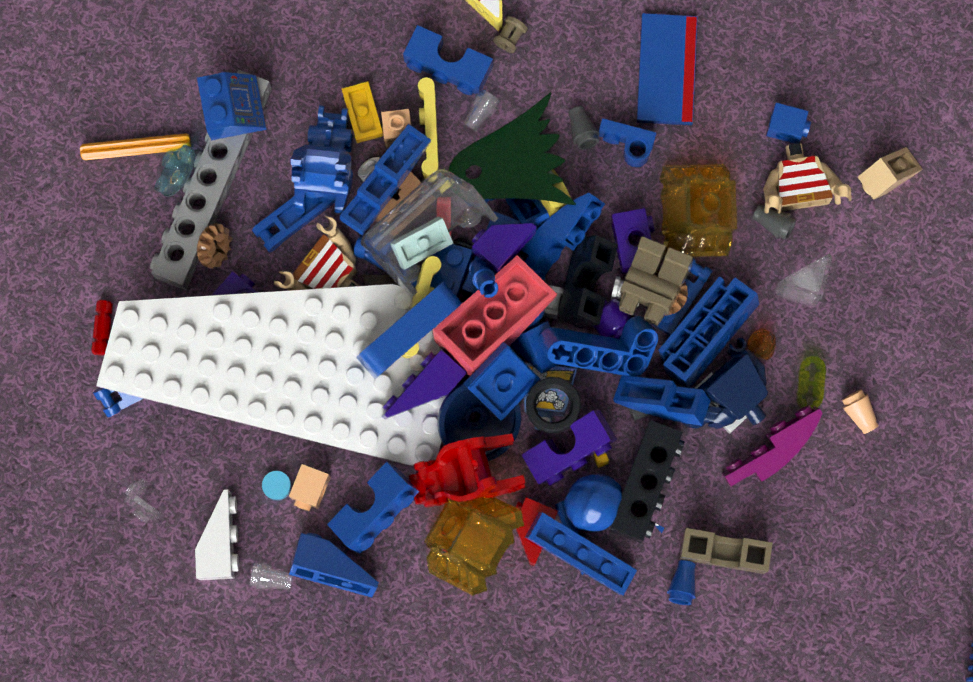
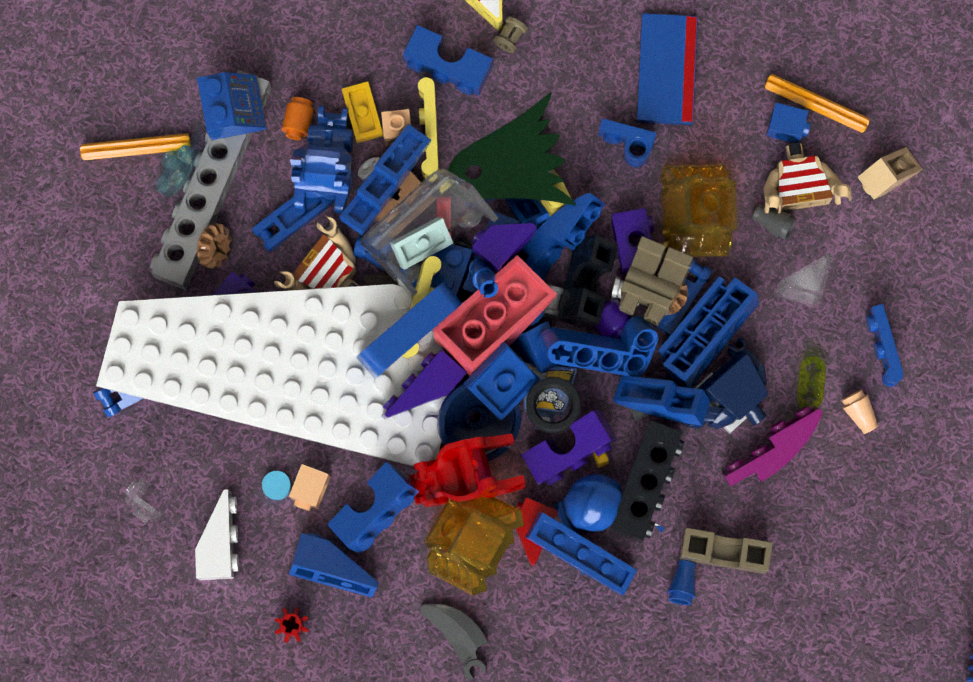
(101, 327): red axle -> none
(269, 577): clear cone -> none
(289, 617): none -> red gear
(297, 118): none -> orange brick
(460, 631): none -> dark grey piece
(481, 109): clear cone -> none
(583, 130): dark grey cone -> none
(762, 343): clear orange tile -> none
(817, 103): none -> light orange axle
(885, 345): none -> blue plate

